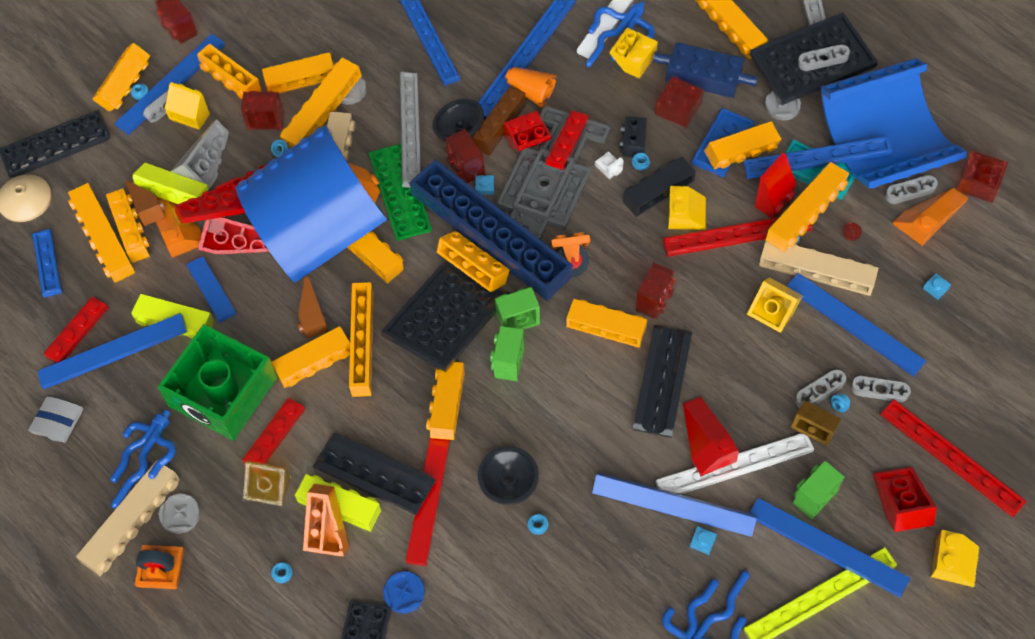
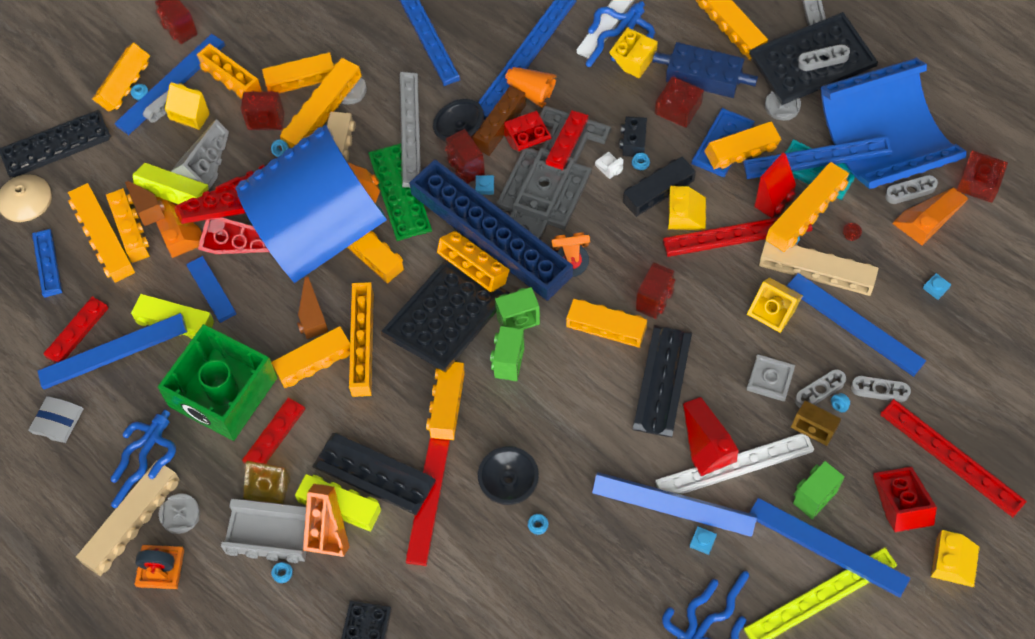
(266, 531): none -> light grey panel
(404, 592): blue tile -> none
(770, 377): none -> light grey tile

